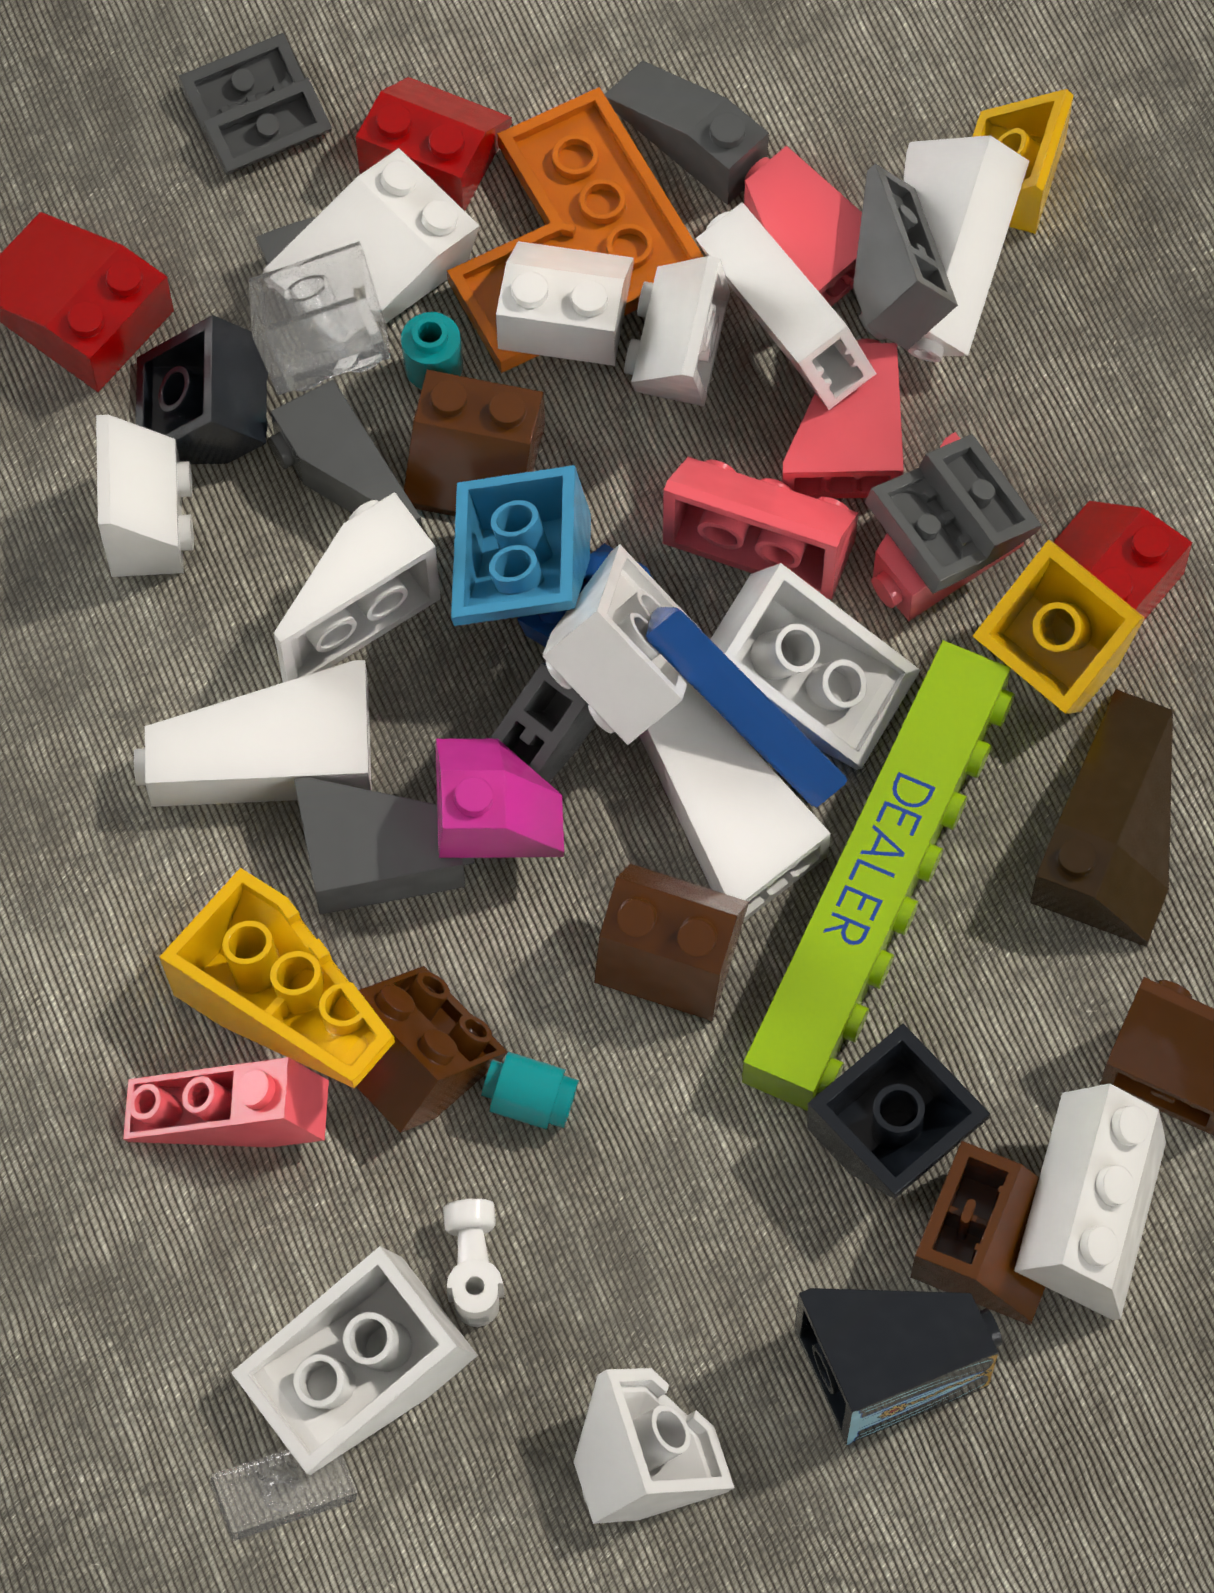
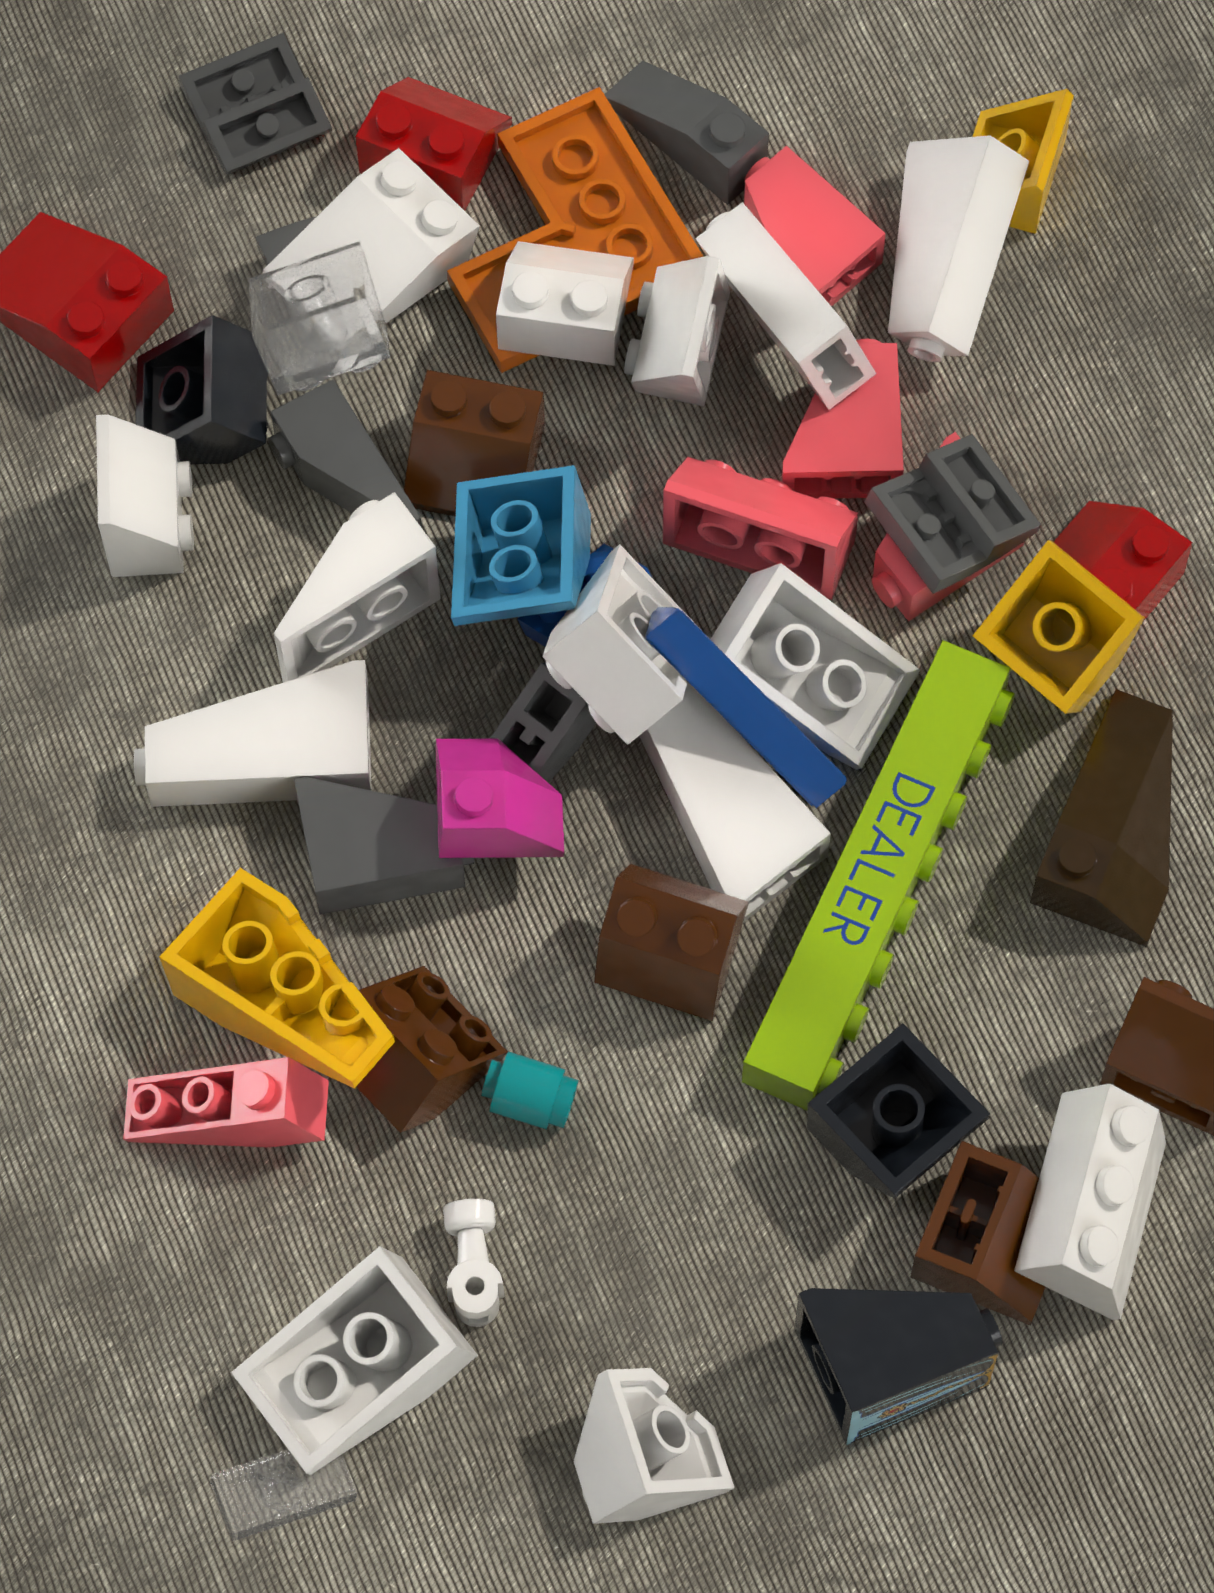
(432, 344): teal brick -> none
(898, 264): dark grey slope -> none

